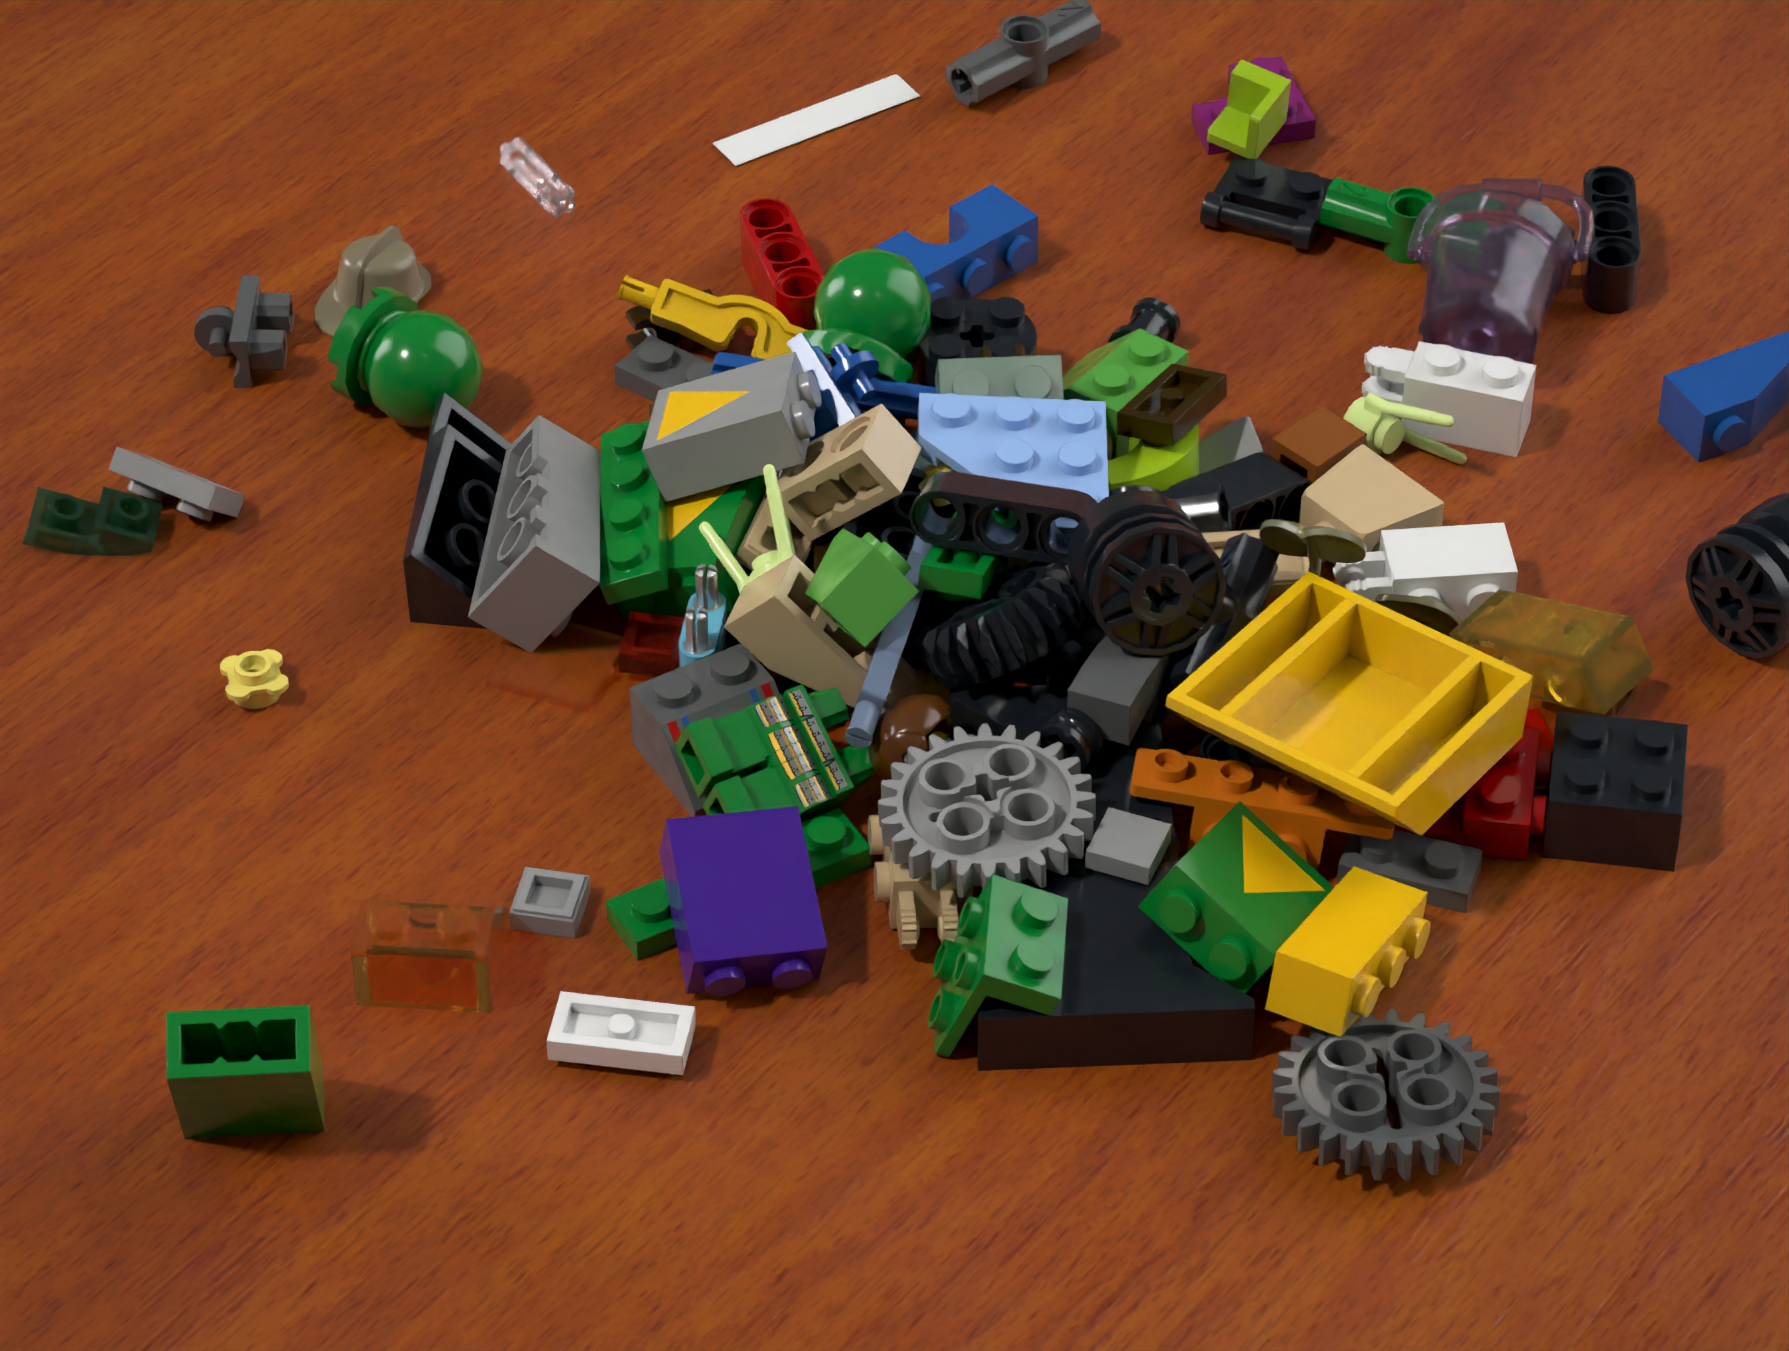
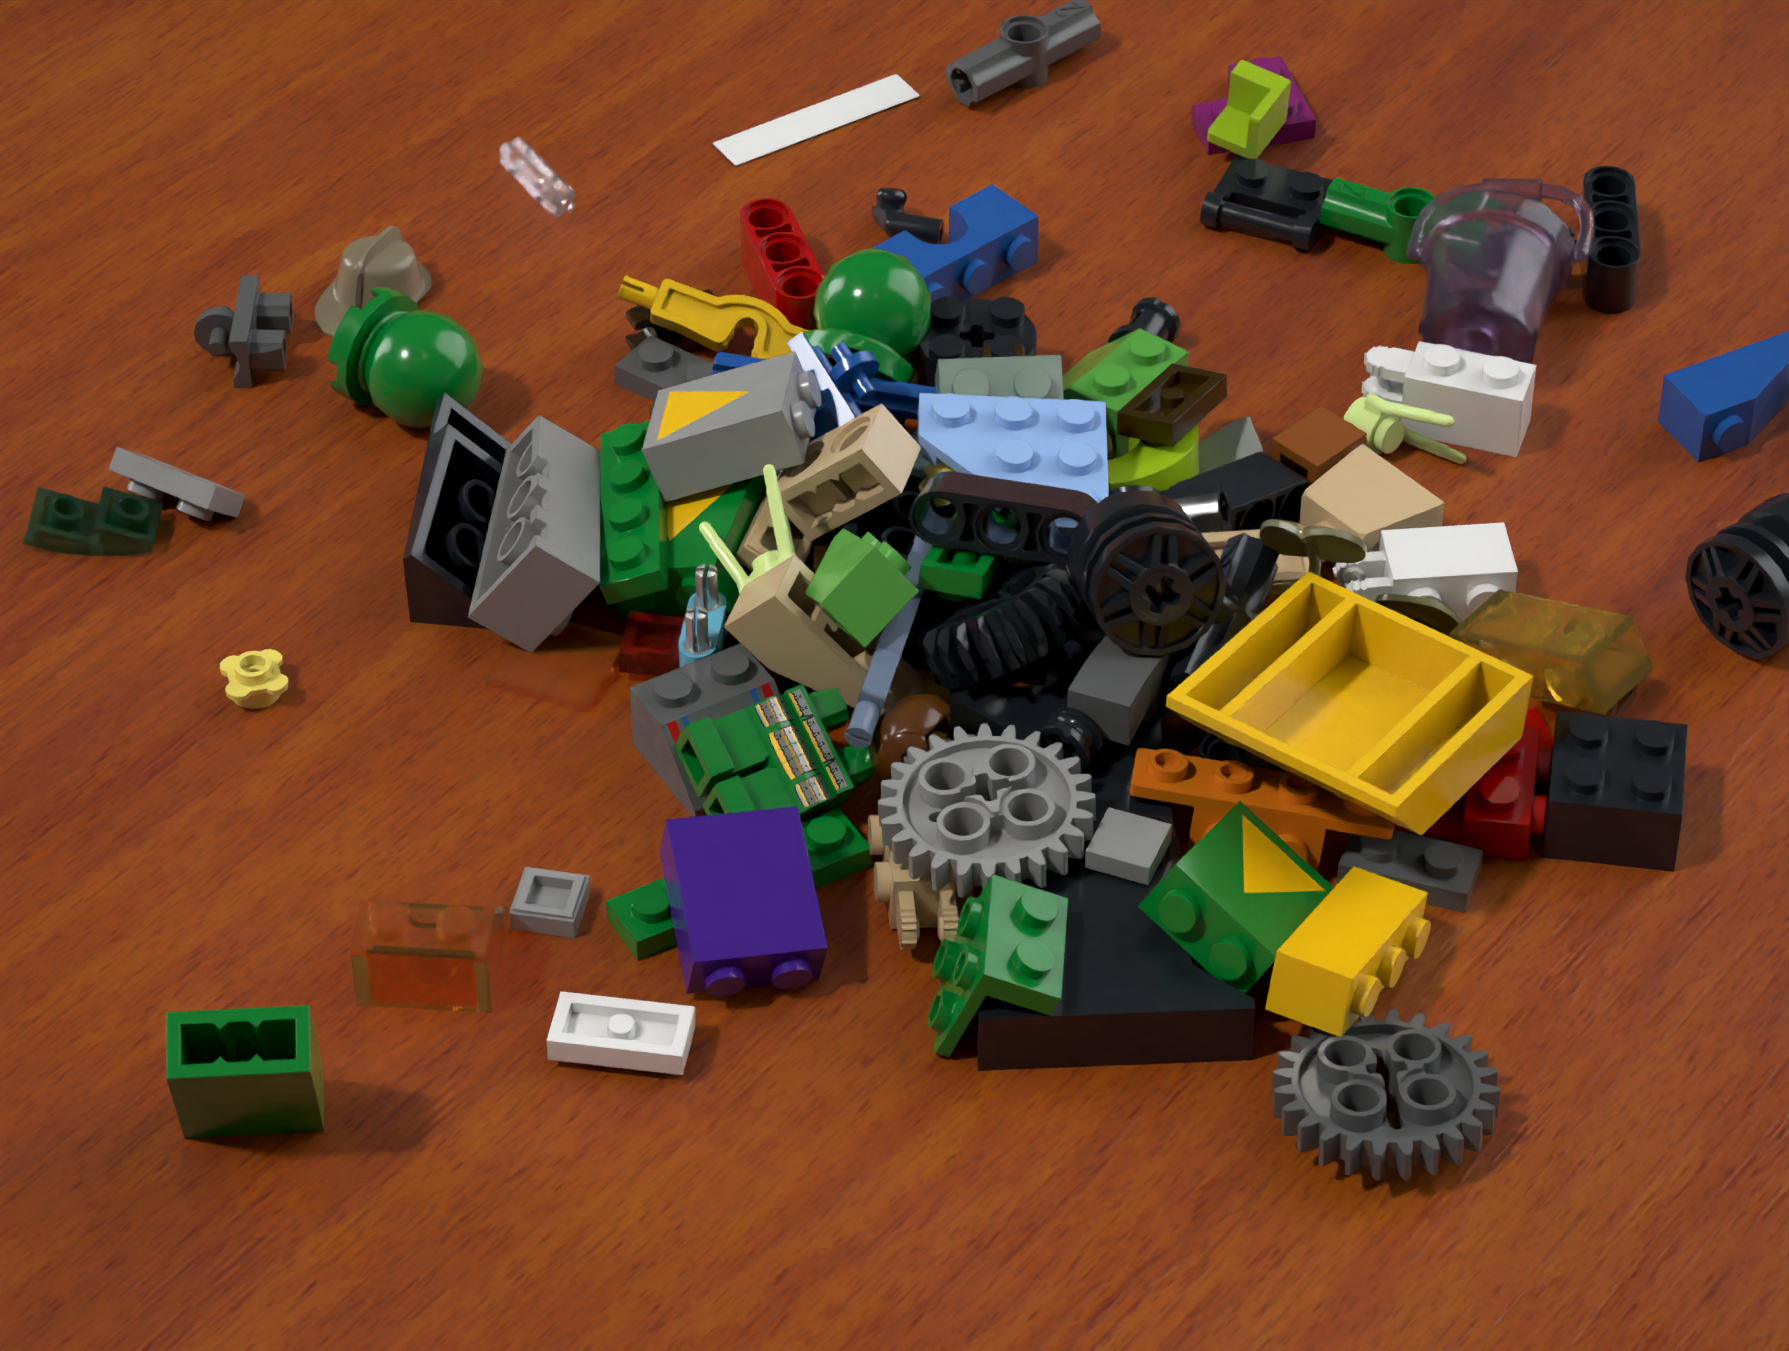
(894, 219): none -> black arm

